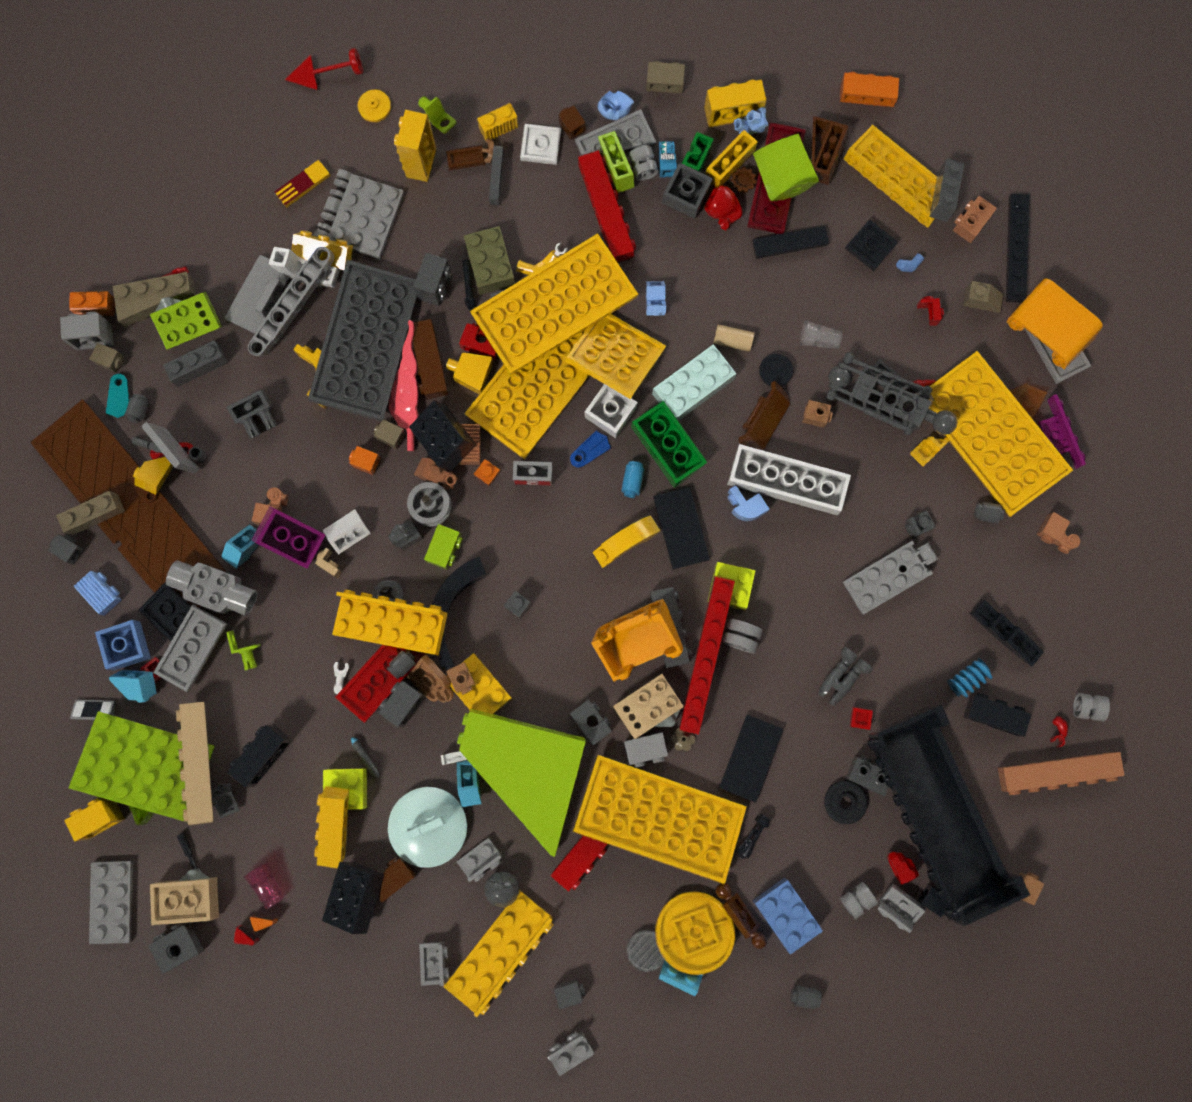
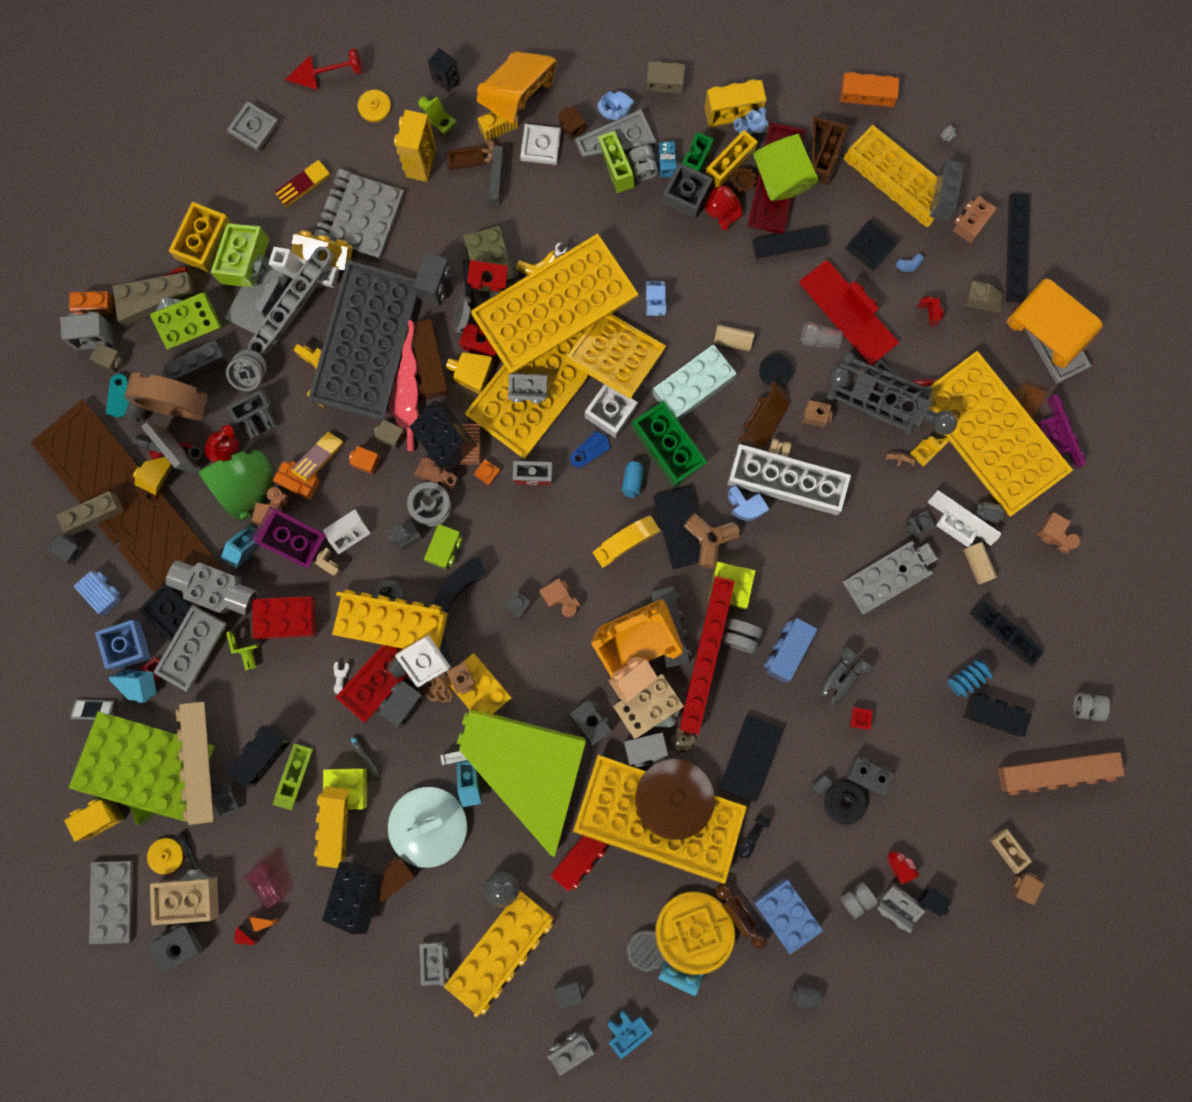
(165, 856): none -> yellow piece
(166, 396): none -> medium nougat brick
(199, 237): none -> yellow brick
(221, 445): none -> red piece
(239, 482): none -> bright green brick
(240, 255): none -> lime piece
(246, 370): none -> light grey wheel
(252, 126): none -> light grey plate
(283, 618): none -> red brick
(292, 777): none -> lime slope
(293, 483): none -> orange brick
(317, 456): none -> tile
(422, 661): none -> white tile
(444, 70): none -> black brick
(461, 314): none -> light grey tile
(477, 269): none -> red brick
(479, 860): light grey bracket -> none
(515, 82): none -> light orange windscreen
(527, 387): none -> light grey bracket
(557, 593): none -> nougat brick
(605, 206): red brick -> none
(628, 1034): none -> dark azure plate
(632, 678): none -> light nougat brick
(674, 799): none -> reddish brown dish
(720, 535): none -> medium nougat piece
(779, 448): none -> tan wheel
(789, 650): none -> medium blue brick
(821, 785): none -> dark grey hinge
(849, 311): none -> red bracket
(897, 455): none -> medium nougat piece
(943, 818): black windscreen -> none
(948, 133): none -> light grey plate
(960, 522): none -> white bracket
(980, 563): none -> tan brick
(1010, 850): none -> tan brick
(1062, 727): red arm -> none

